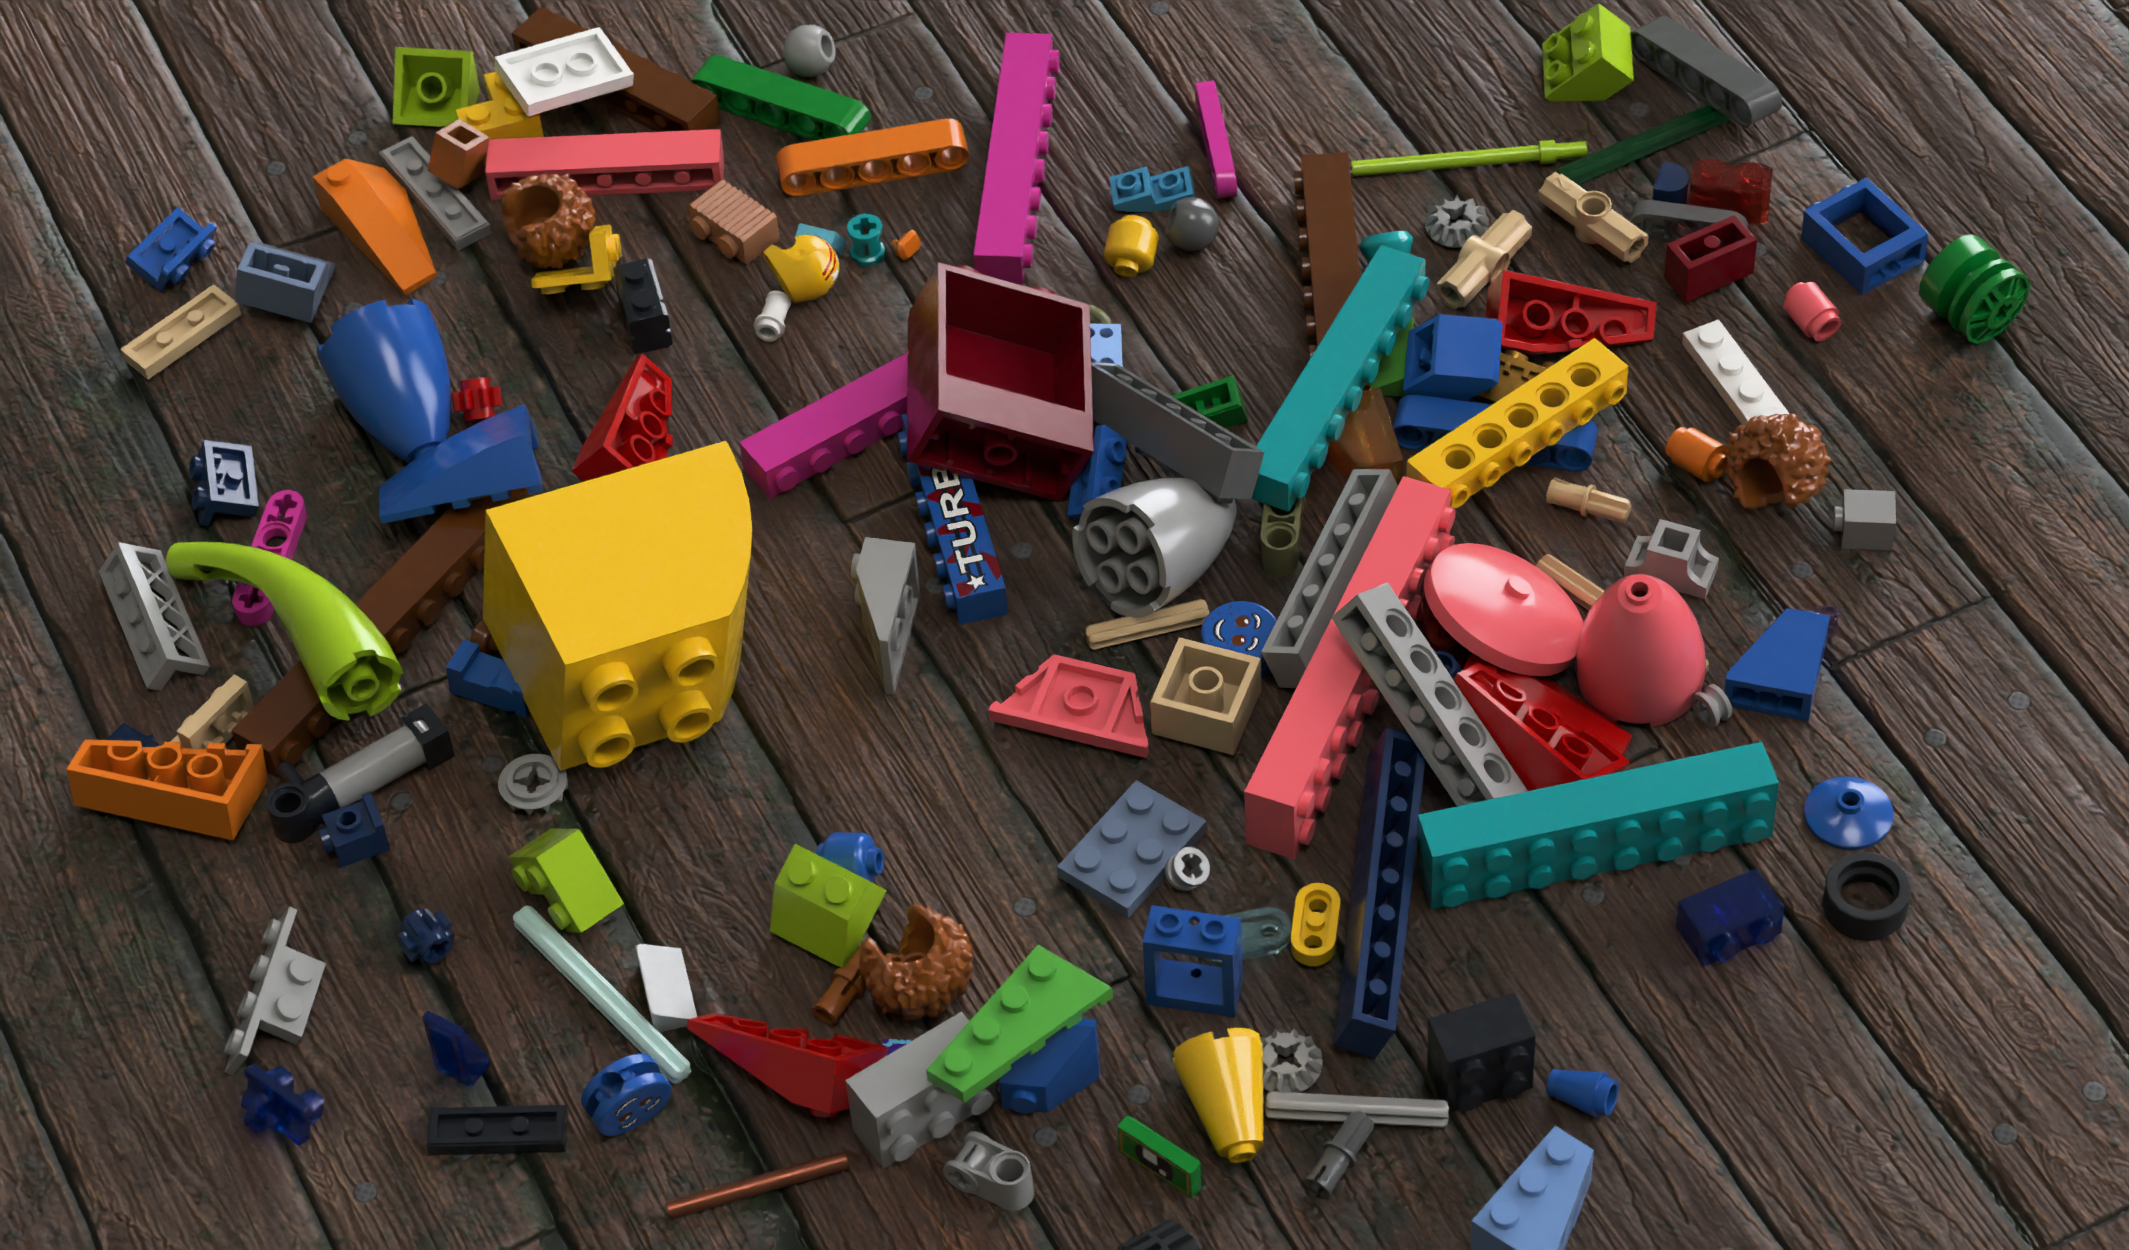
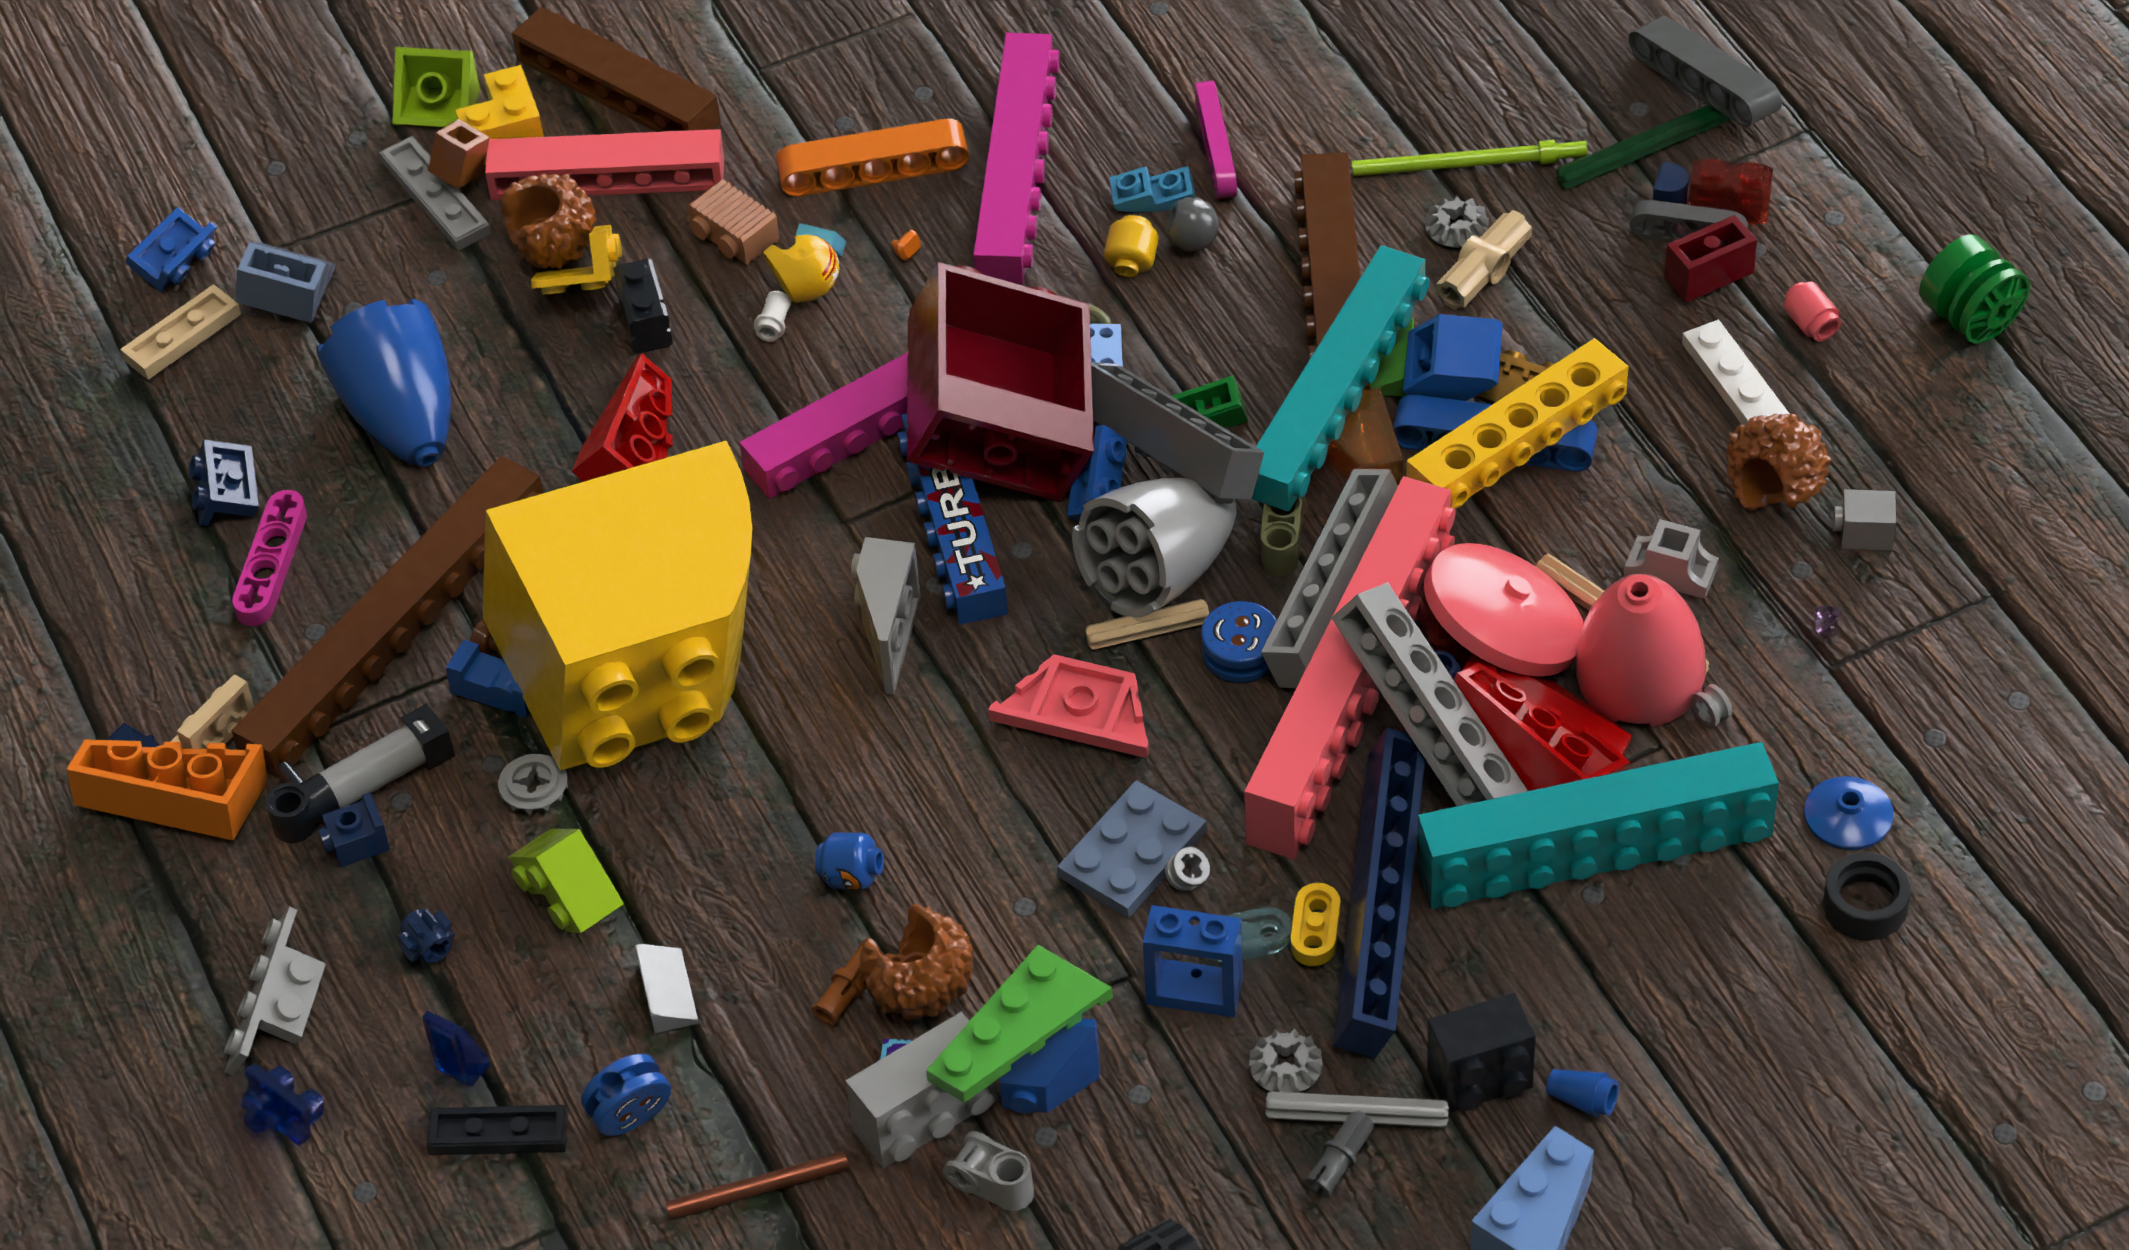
(143, 612): light grey fence -> none
(332, 636): lime brick -> none
(377, 219): orange wedge -> none
(465, 467): blue wedge -> none
(476, 399): red gear -> none
(563, 71): white plate -> none
(601, 994): light aqua axle -> none
(780, 100): green beam -> none
(789, 1061): red wedge -> none
(809, 50): light grey piece -> none
(822, 906): lime slope -> none
(872, 239): teal bush -> none
(1159, 1156): green tile -> none
(1206, 696): tan brick -> none
(1226, 1089): yellow cone -> none
(1396, 240): teal cone -> none
(1562, 317): red wedge -> none
(1588, 58): lime slope -> none
(1588, 500): tan axle -> none
(1593, 217): tan piece -> none
(1697, 453): orange brick -> none
(1730, 917): clear blue brick -> none
(1781, 667): blue slope -> none
(1879, 264): blue window -> none

